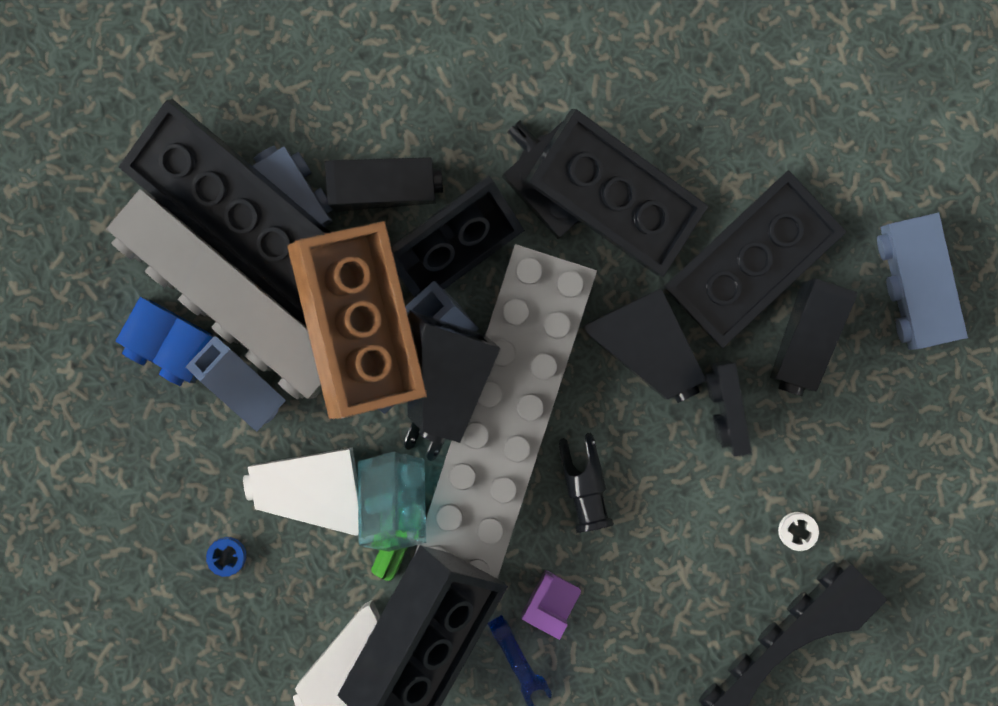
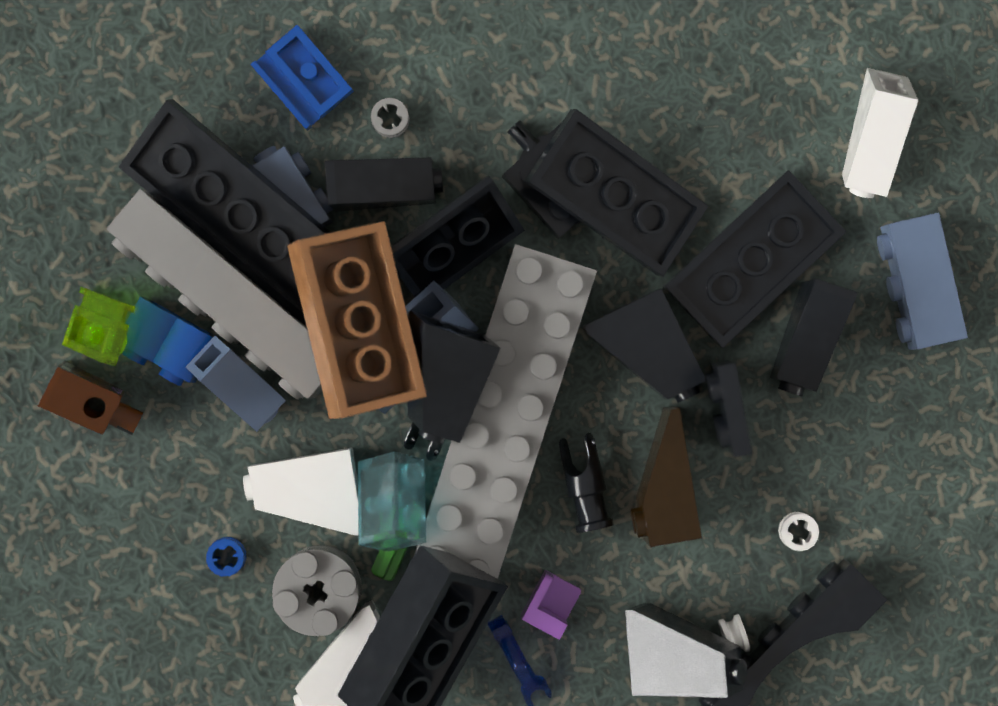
(69, 395): none -> reddish brown torso
(98, 327): none -> clear neon green plate
(293, 597): none -> light grey brick
(302, 77): none -> blue plate
(378, 123): none -> light grey bush
(666, 494): none -> dark brown slope
(679, 657): none -> slope
(735, 632): none -> white bush
(878, 133): none -> white slope

